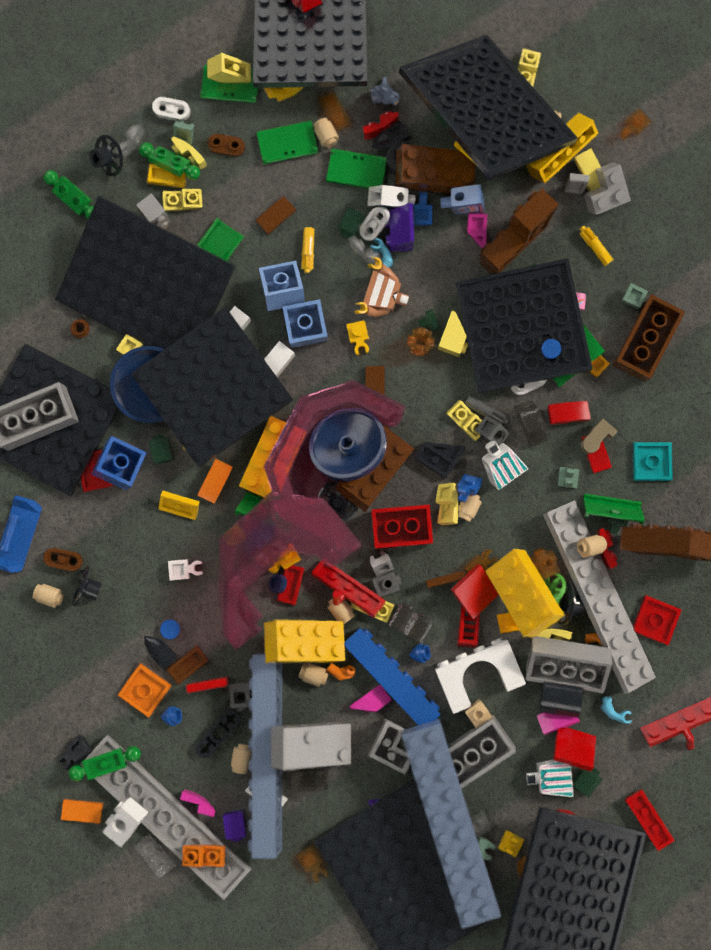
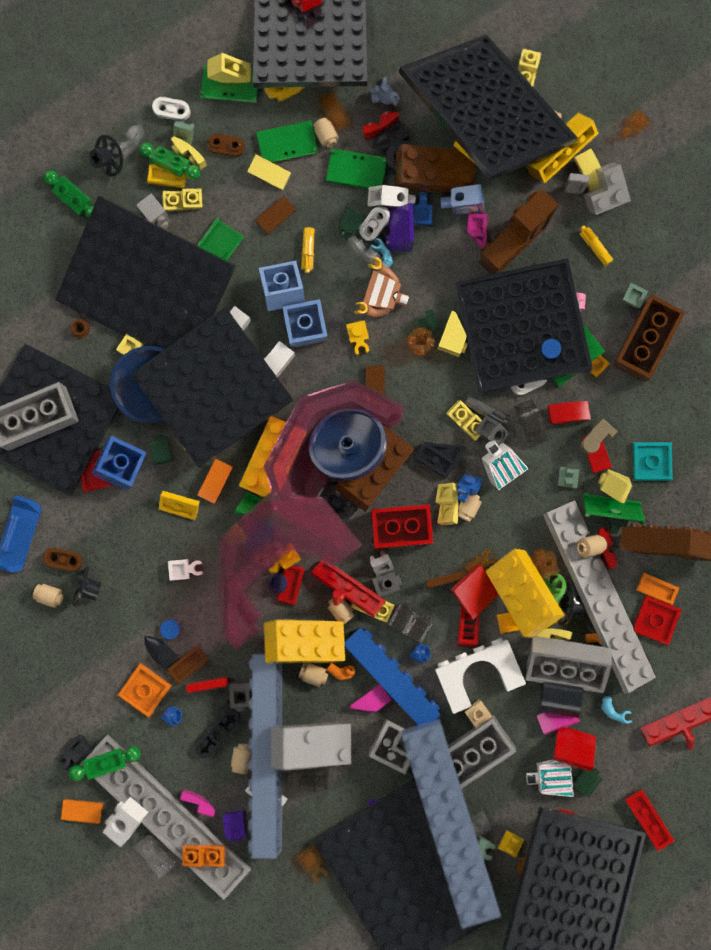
(269, 172): none -> light yellow slope
(615, 485): none -> light yellow slope
(657, 589): none -> orange tile

